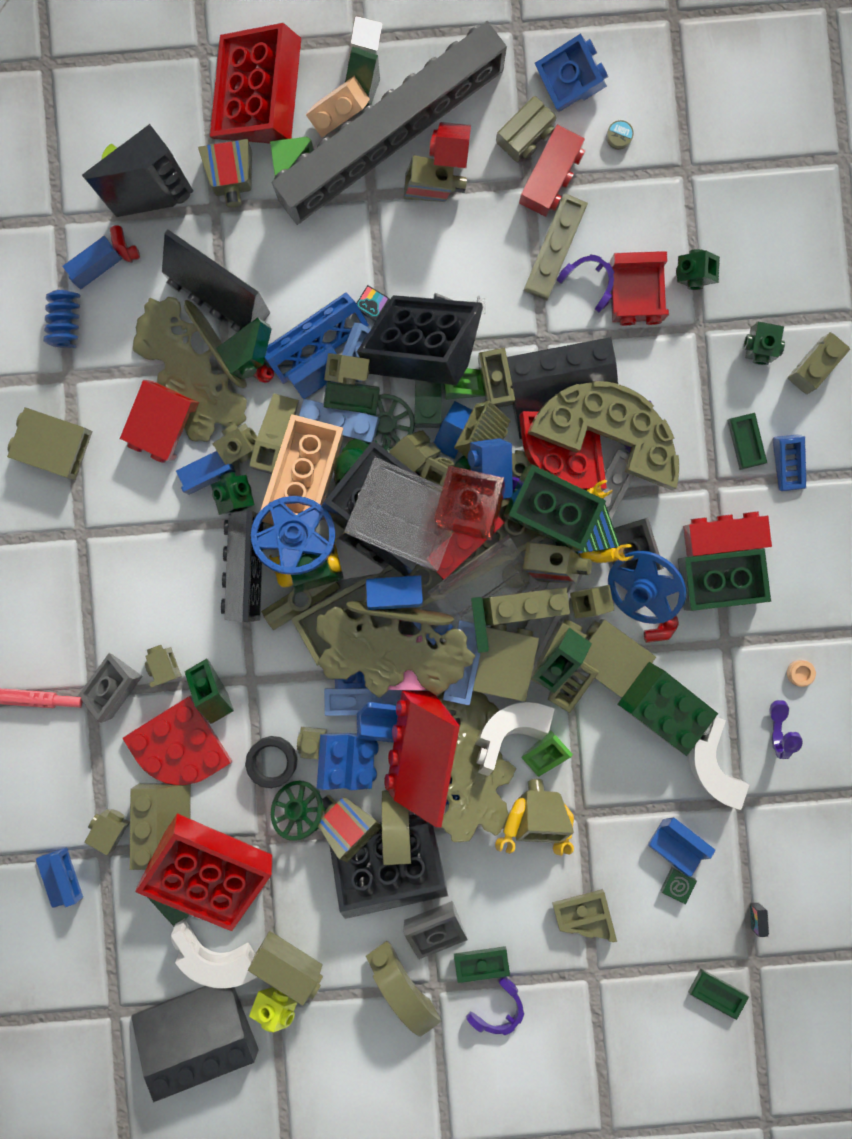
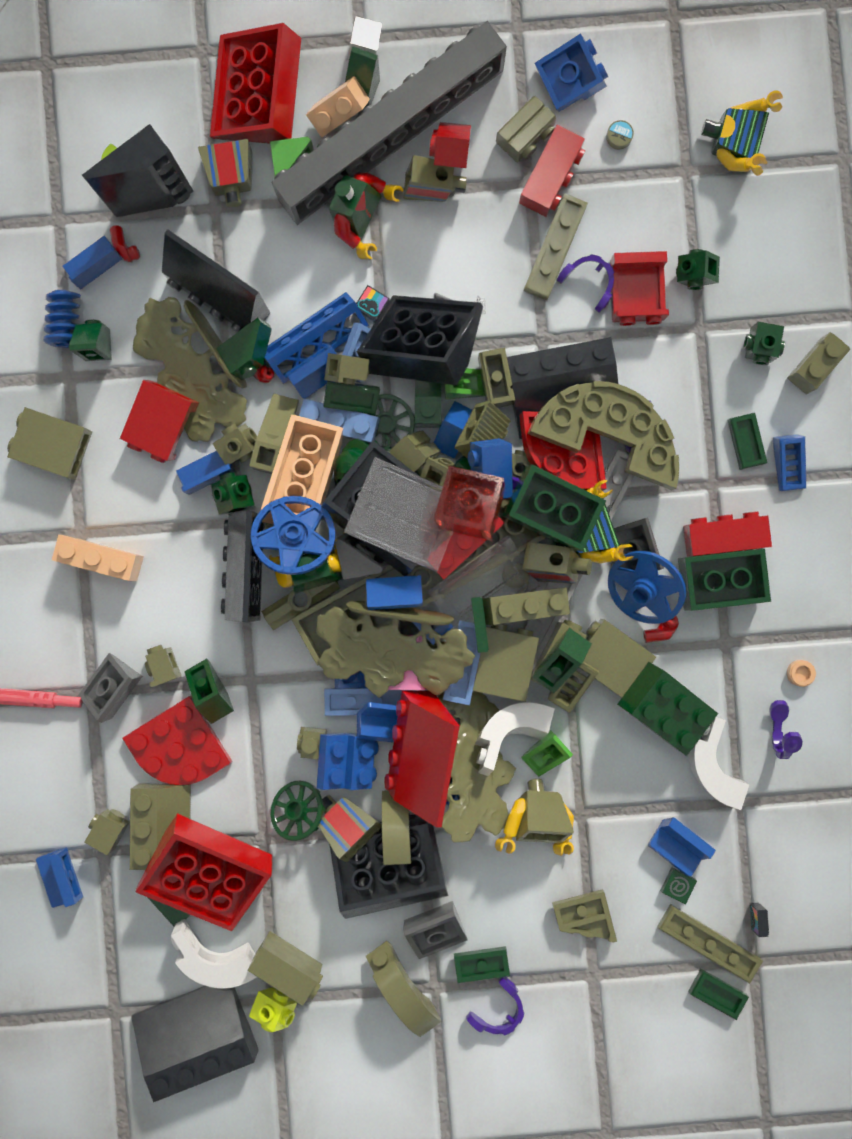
(91, 341): none -> dark green slope
(97, 558): none -> light nougat brick
(254, 773): black tyre -> none
(354, 207): none -> torso
(592, 601): olive brick -> none
(710, 943): none -> olive tile
(741, 132): none -> torso

